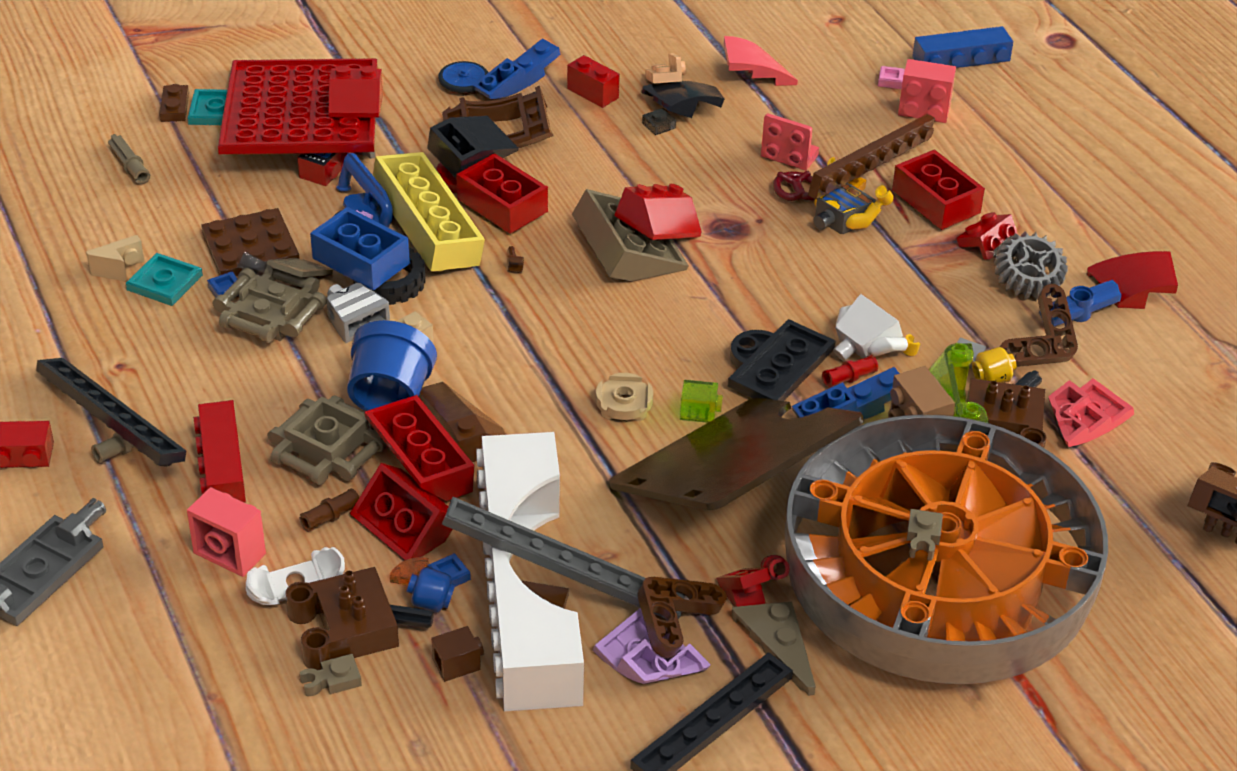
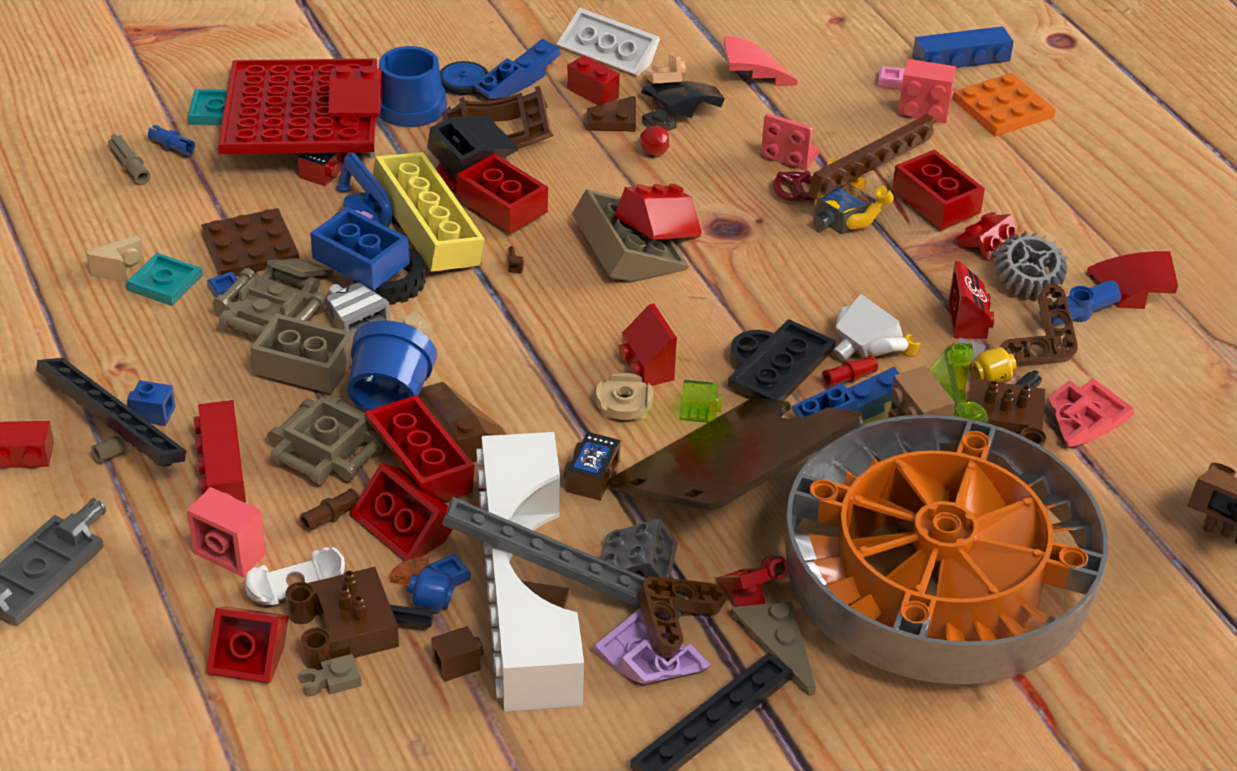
(152, 401): none -> blue brick
(171, 140): none -> blue pin
(174, 103): reddish brown plate -> none
(246, 643): none -> red slope
(252, 263): clear smoke plate -> none
(302, 353): none -> dark tan brick
(411, 87): none -> blue piece
(592, 465): none -> brick
(609, 42): none -> white slope
(613, 116): none -> reddish brown wing
(643, 548): none -> flat silver bracket
(650, 347): none -> red slope
(654, 140): none -> red piece
(924, 532): dark tan plate -> none
(969, 305): none -> red slope
(1003, 104): none -> orange plate

